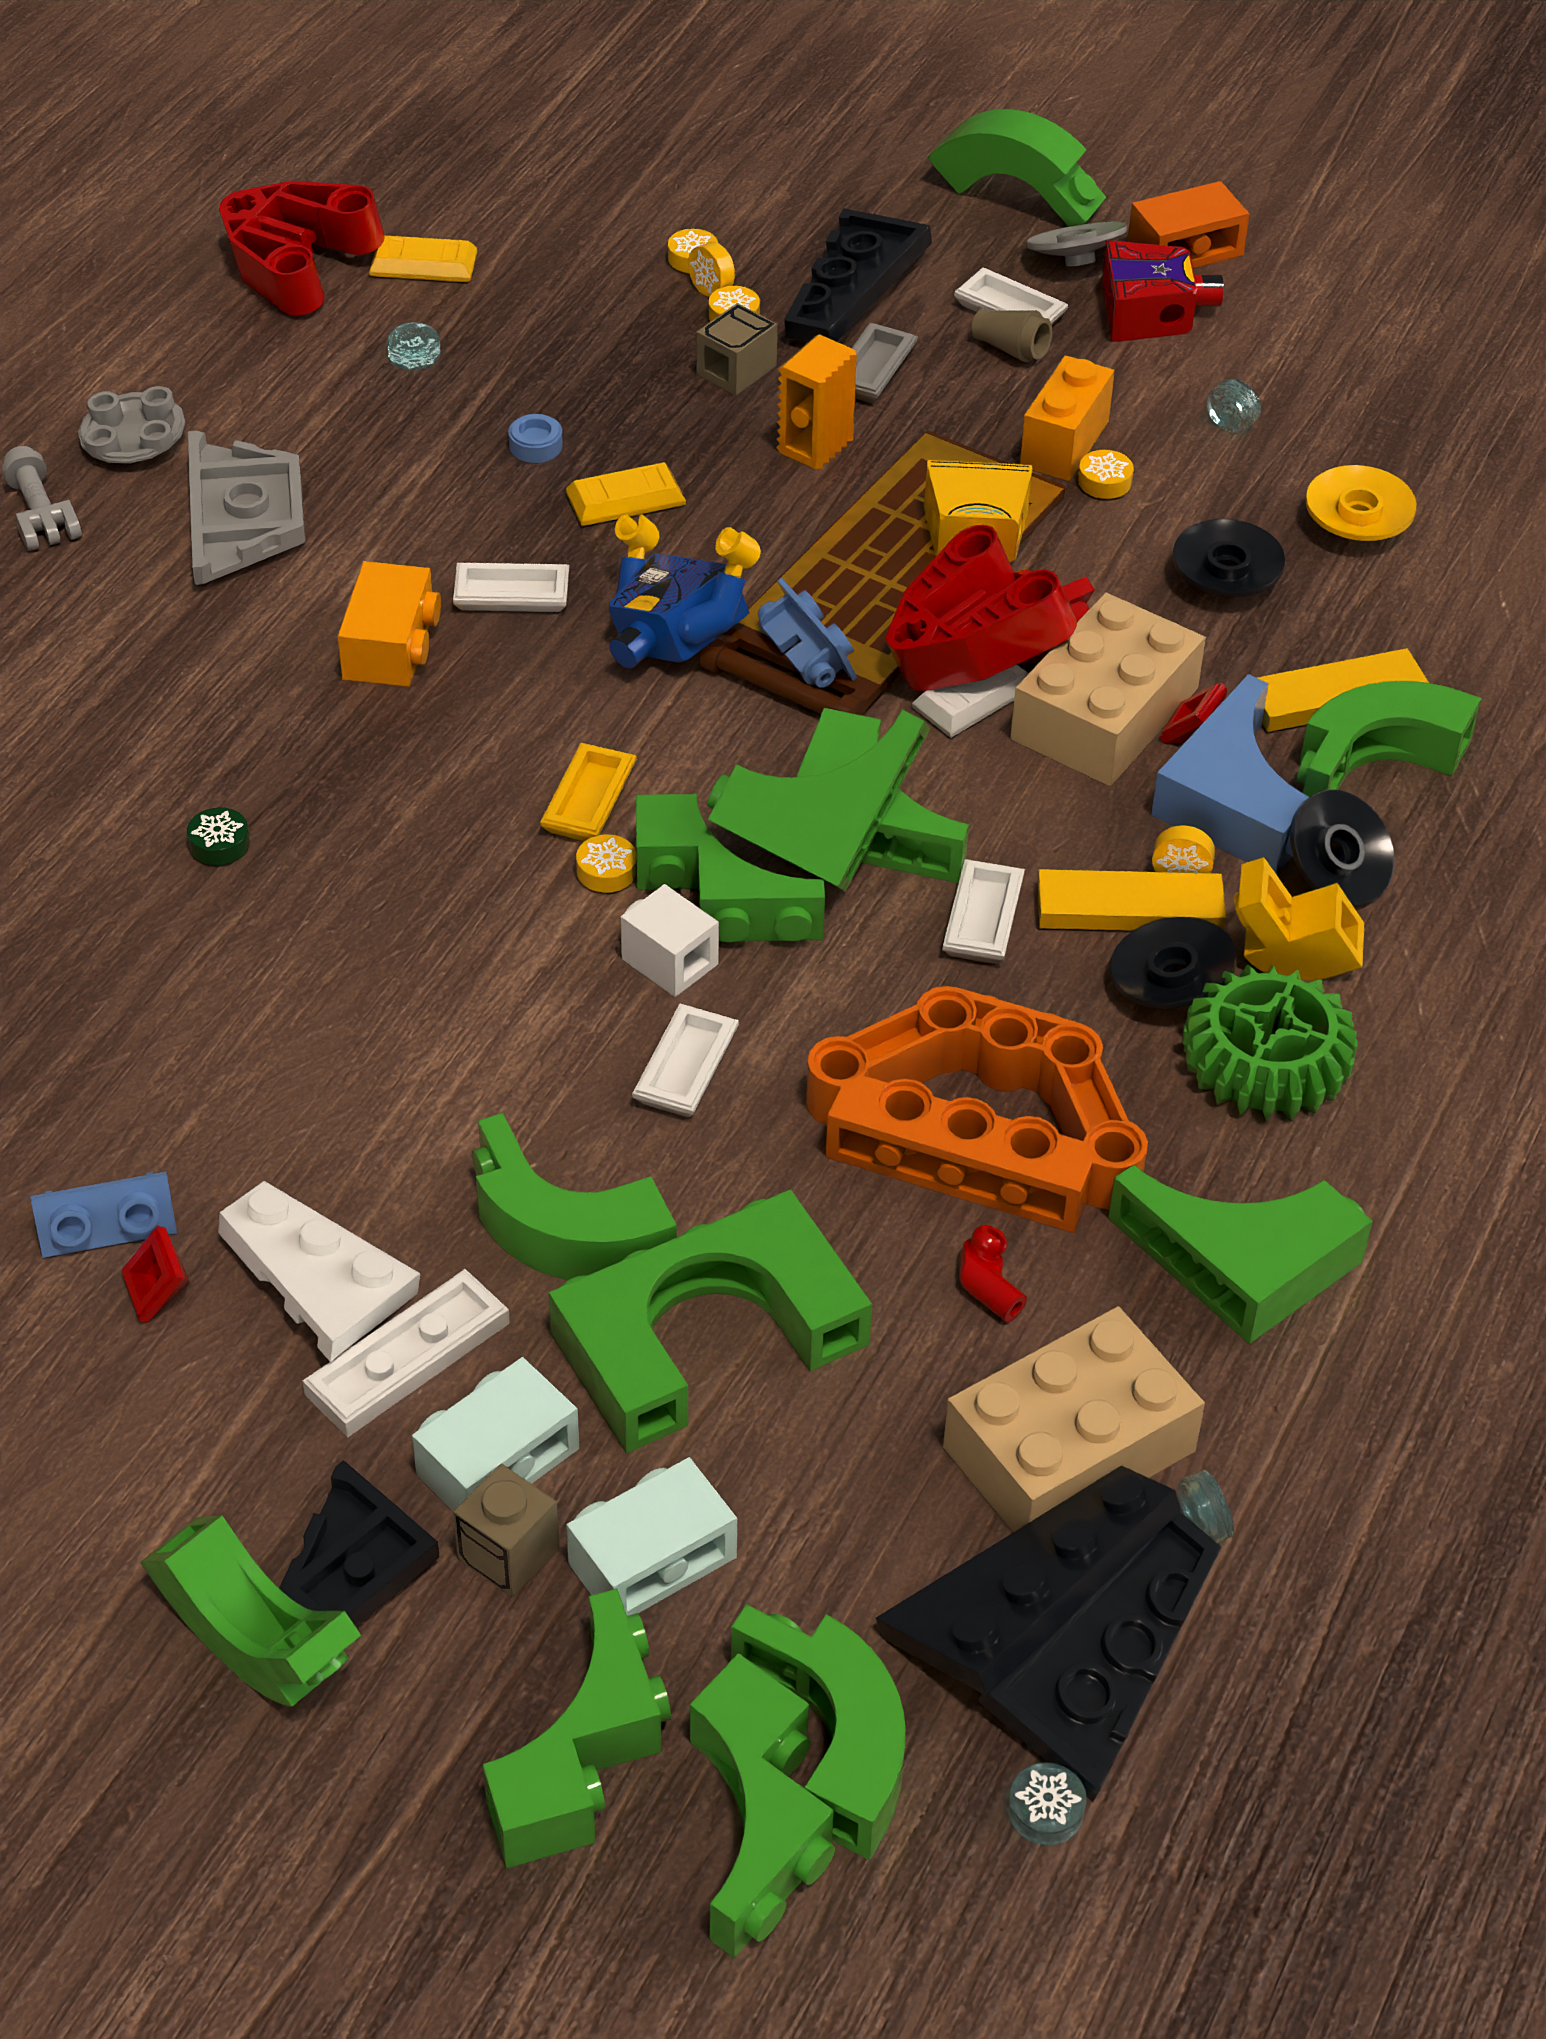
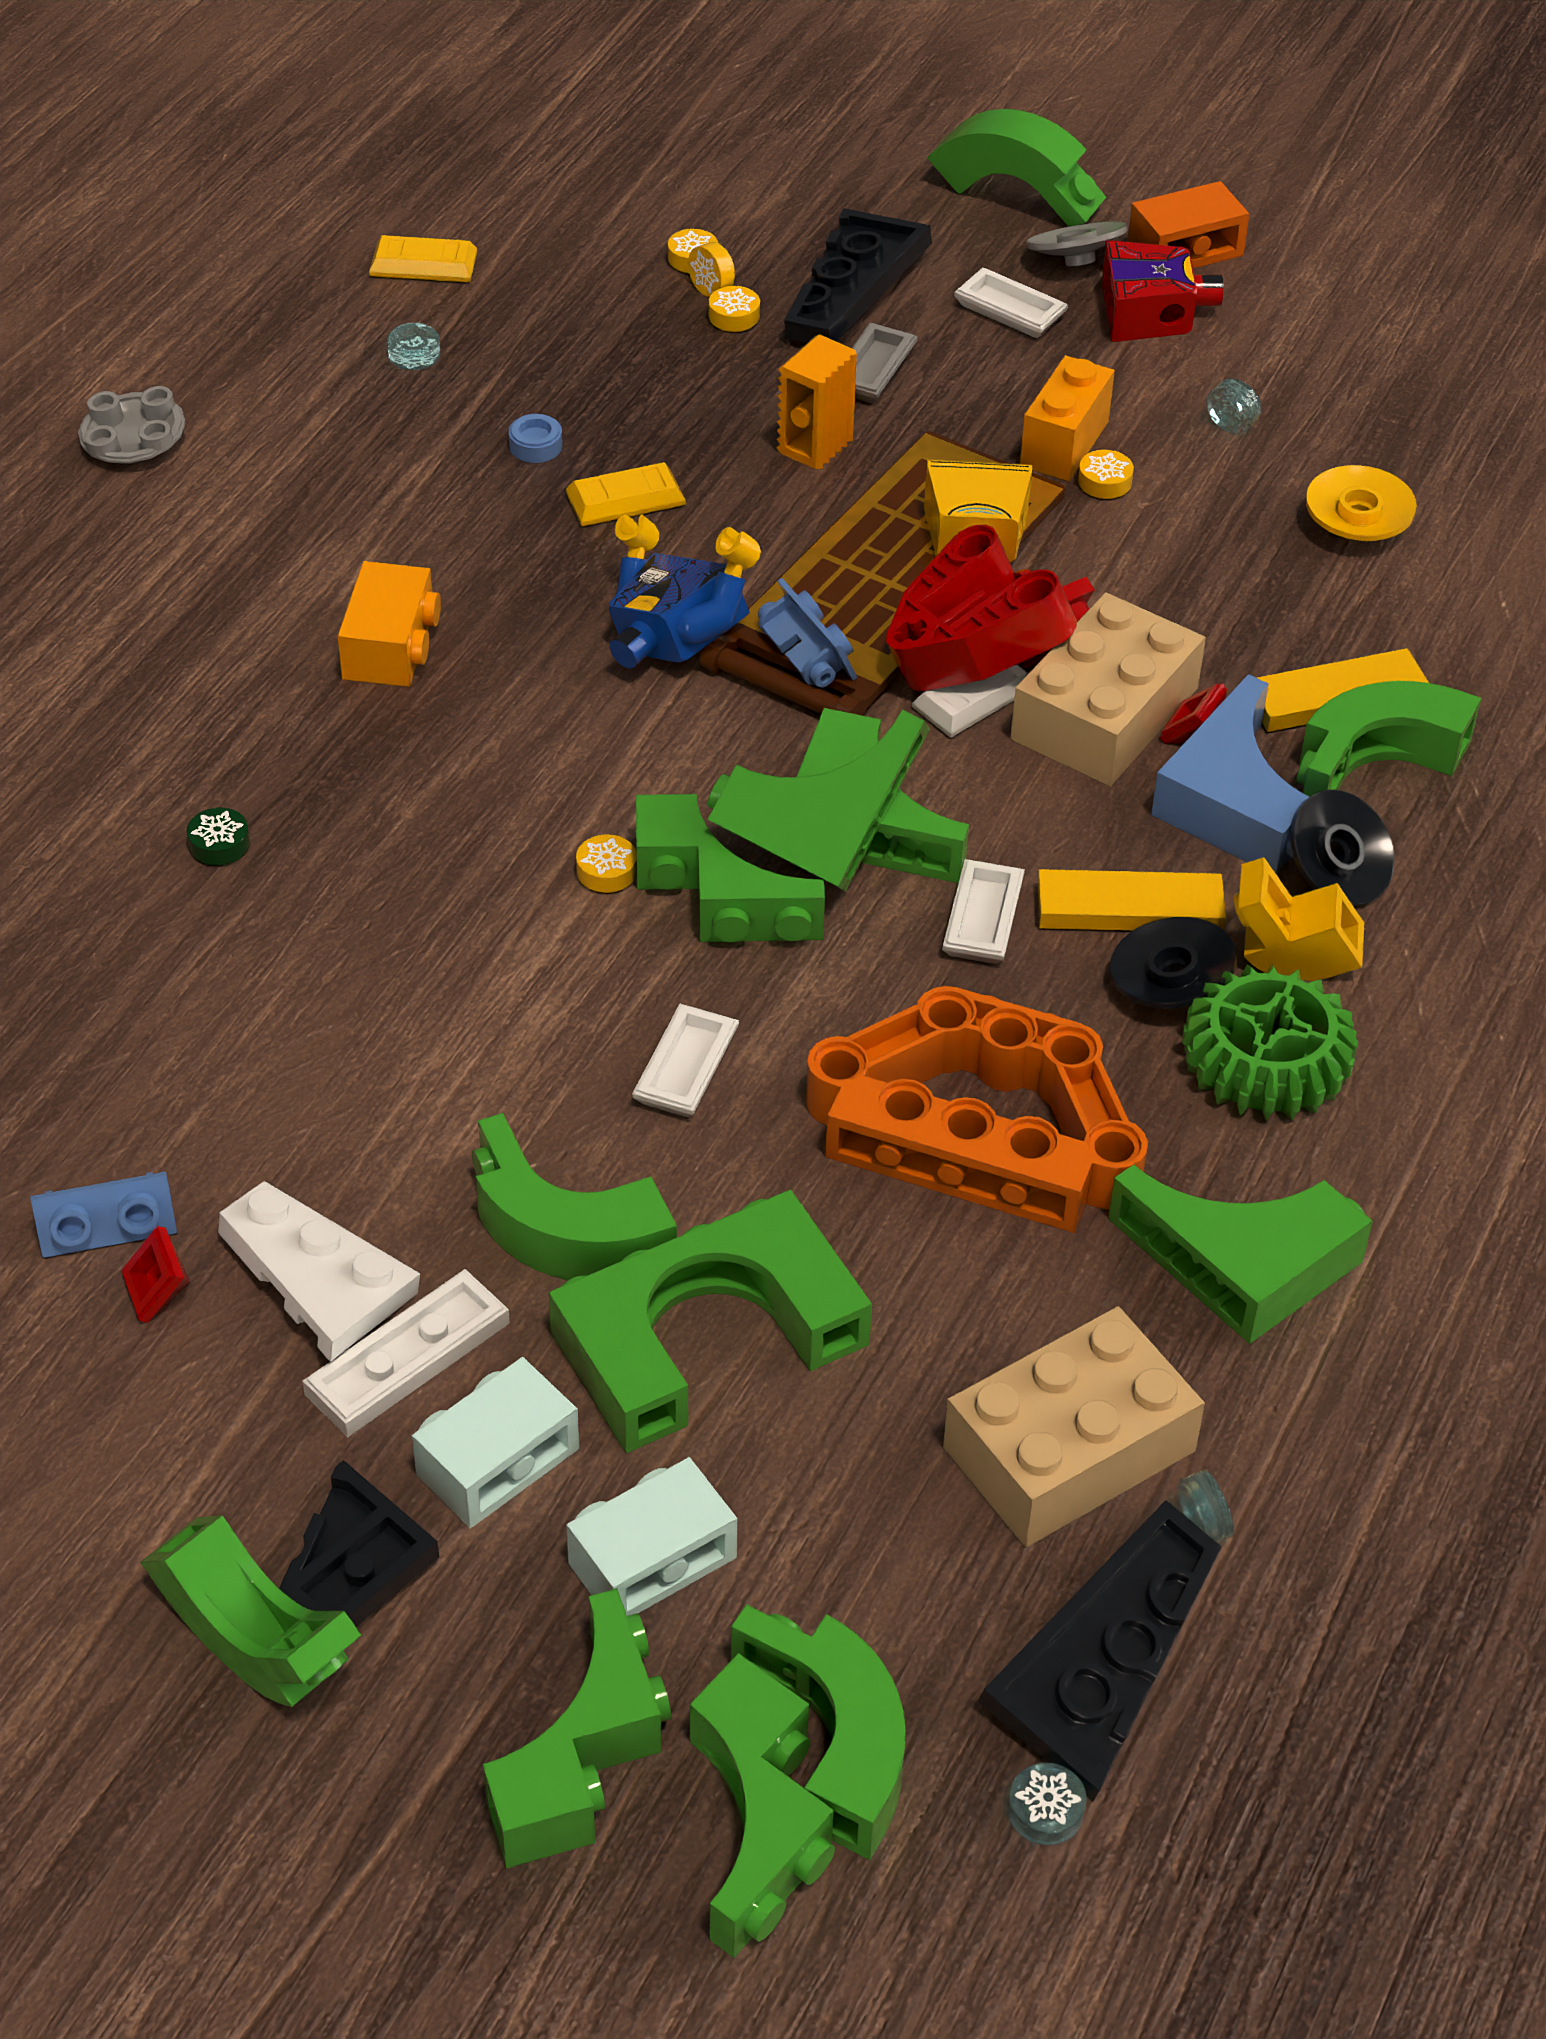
(25, 470): light grey hinge -> none
(241, 505): light grey wing -> none
(274, 232): red connector -> none
(506, 1530): dark tan brick -> none
(511, 587): white tile -> none
(587, 792): yellow tile -> none
(669, 940): white brick -> none
(736, 349): dark tan brick -> none
(982, 1273): red arm -> none
(1015, 332): dark tan cone -> none
(1021, 1589): black wing -> none
(1183, 851): yellow tile -> none
(1228, 558): black dish -> none

